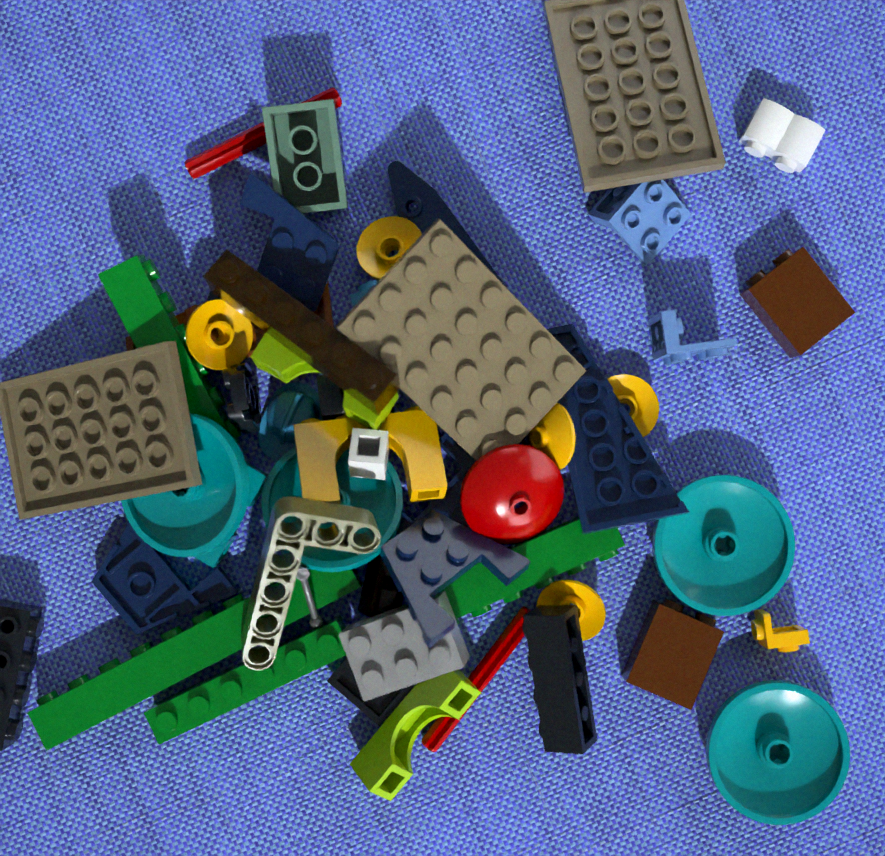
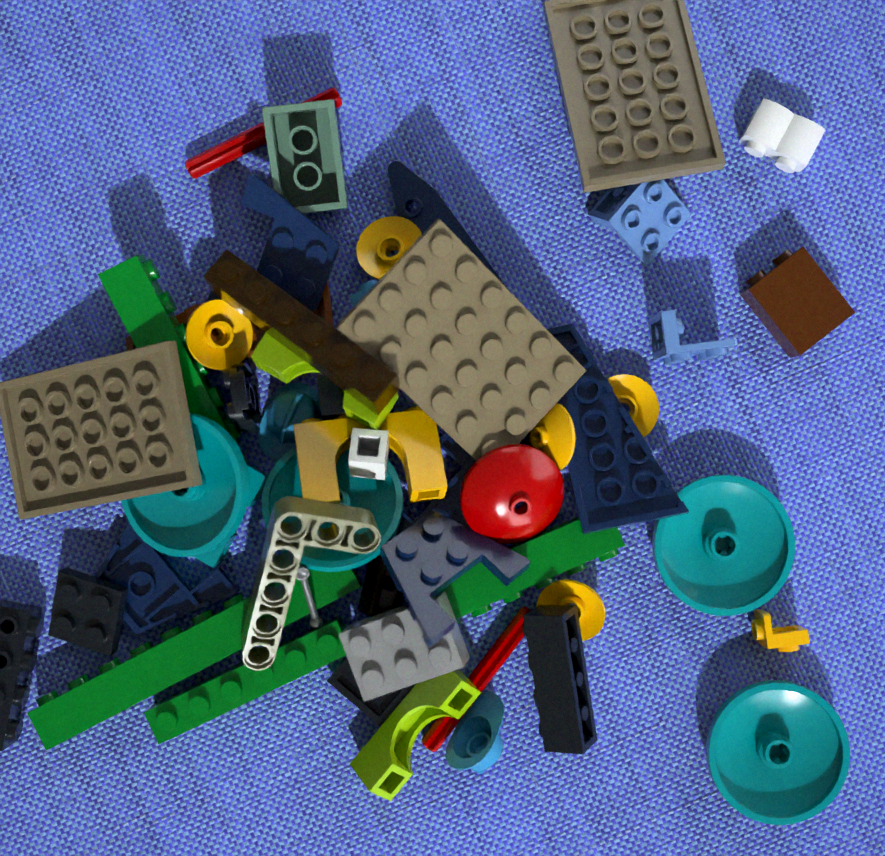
(88, 611): none -> black plate
(476, 737): none -> dark azure piece
(672, 653): reddish brown brick -> none

